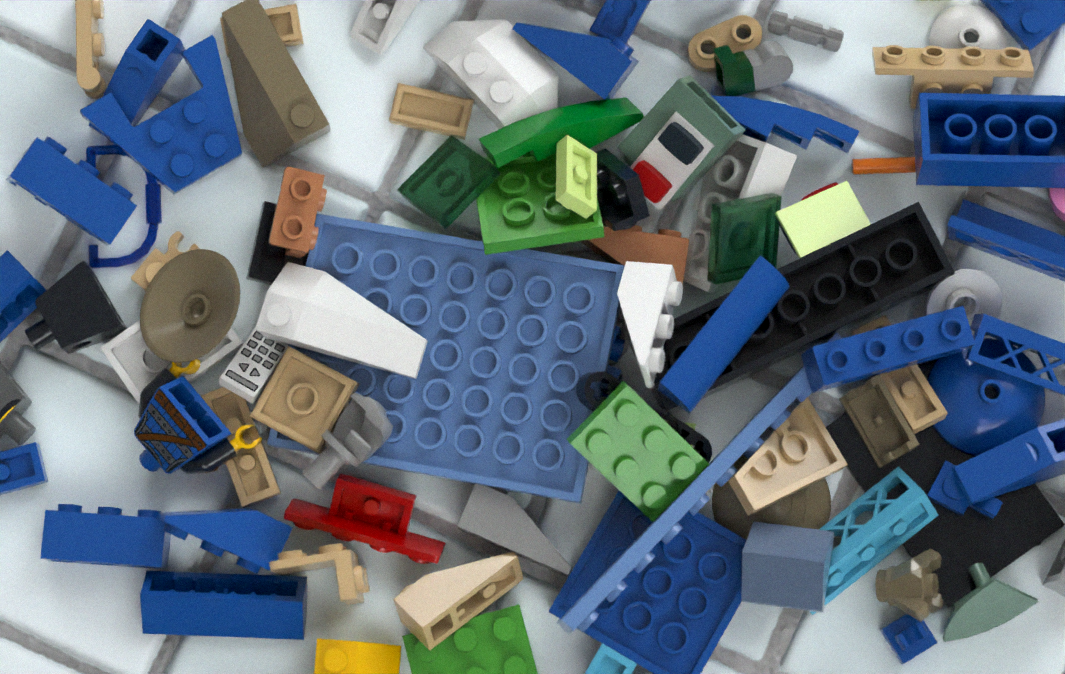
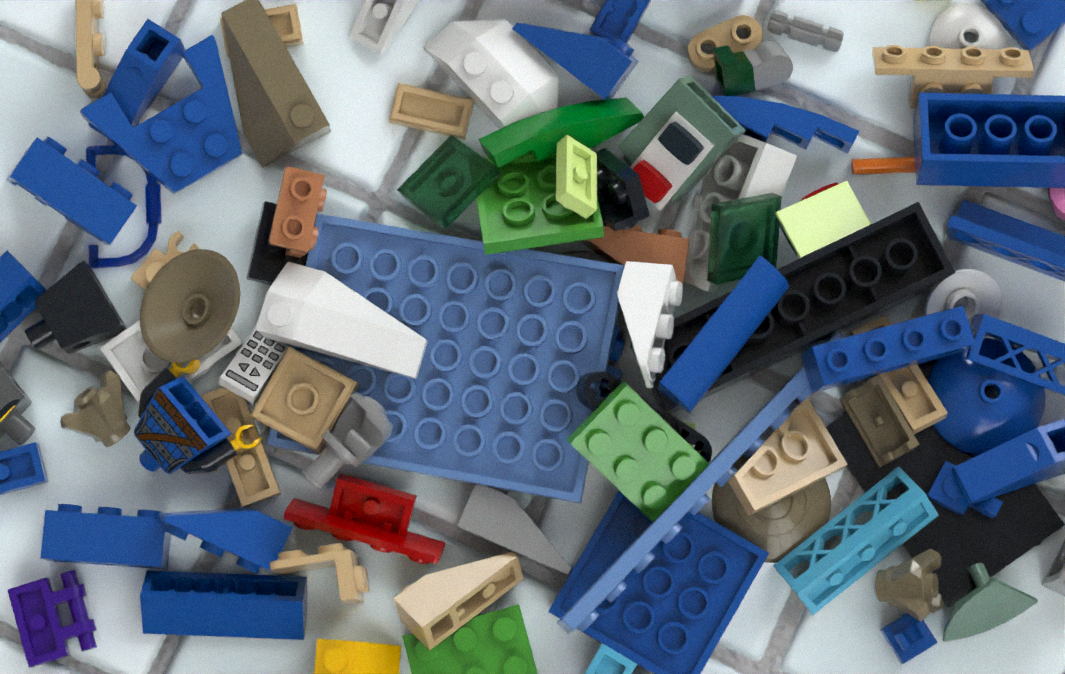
(40, 622): none -> dark purple plate
(99, 412): none -> dark tan rock
(786, 566): sand blue slope -> none

